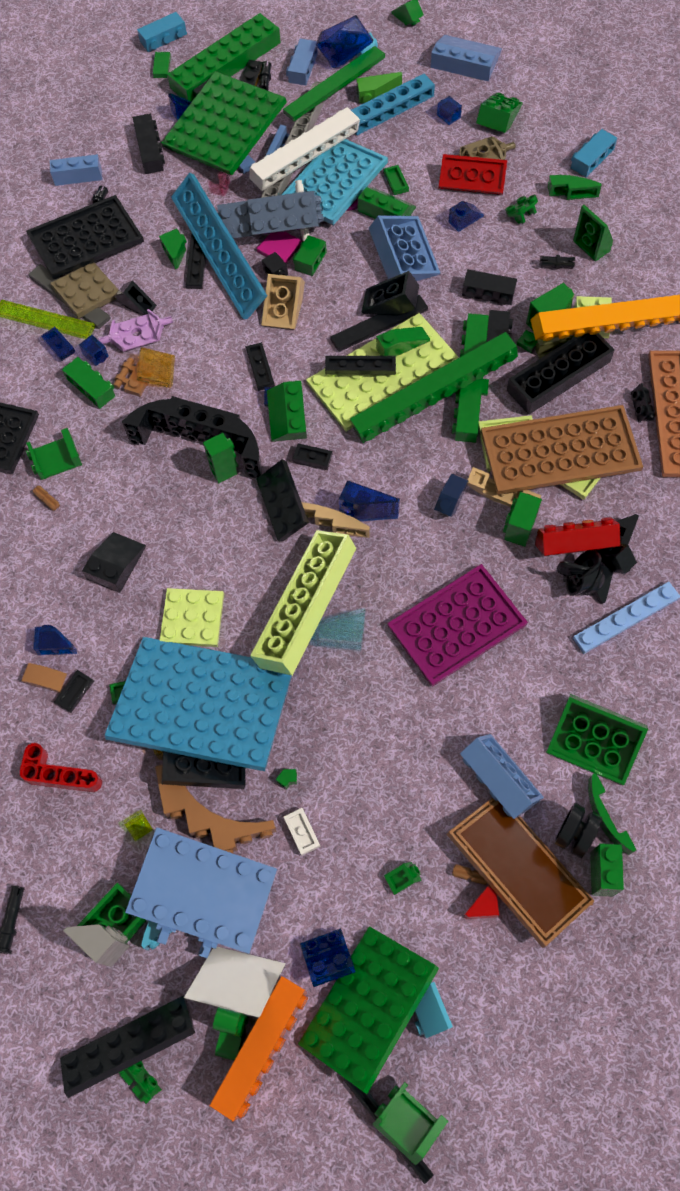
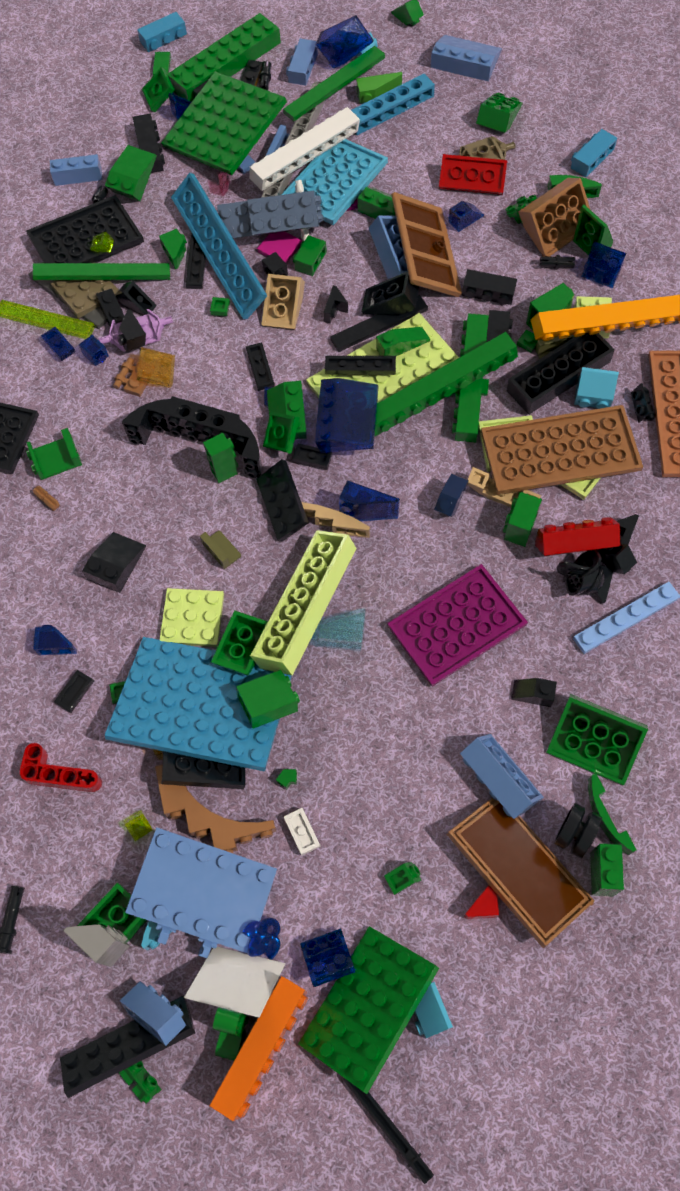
(44, 677): medium nougat slope -> none
(89, 382): green brick -> none
(101, 271): none -> green tile
(102, 243): none -> clear neon green slope
(110, 306): none -> black plate
(131, 173): none -> green slope
(131, 333): none -> black slope
(153, 1012): none -> medium blue brick
(158, 89): none -> green tile
(220, 306): none -> green plate
(220, 548): none -> olive panel
(238, 643): none -> green slope
(261, 940): none -> clear blue plate
(267, 698): none -> green brick
(281, 432): none -> green tile
(335, 303): none -> black slope
(346, 415): none -> clear blue slope
(396, 180): green tile -> none
(408, 1124): green panel -> none
(426, 245): none -> door
(449, 110): clear blue brick -> none
(465, 873): medium nougat piece -> none
(534, 691): none -> black slope
(554, 216): none -> medium nougat slope
(595, 388): none -> medium azure slope
(603, 265): none -> clear blue brick

